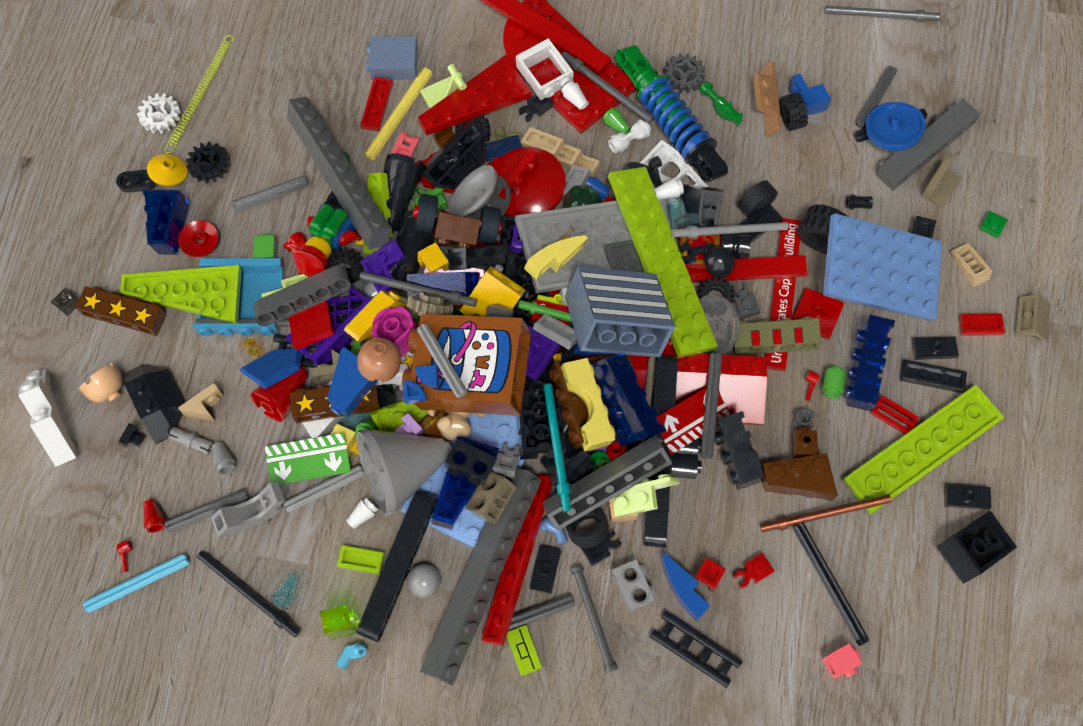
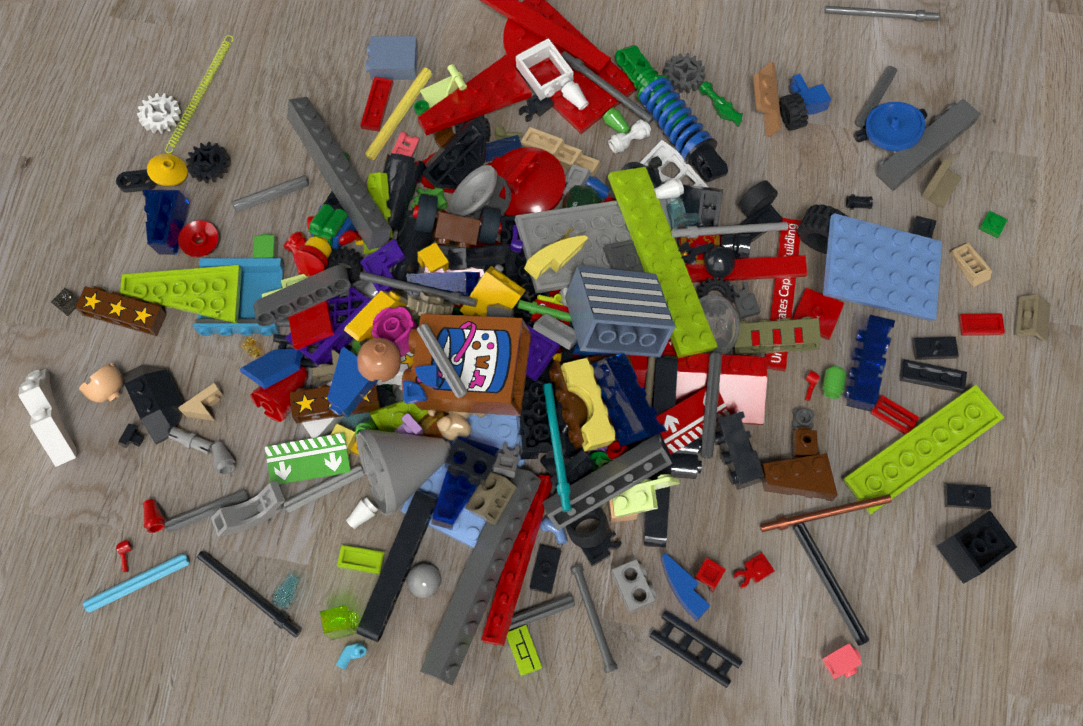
(422, 105): none -> green hinge

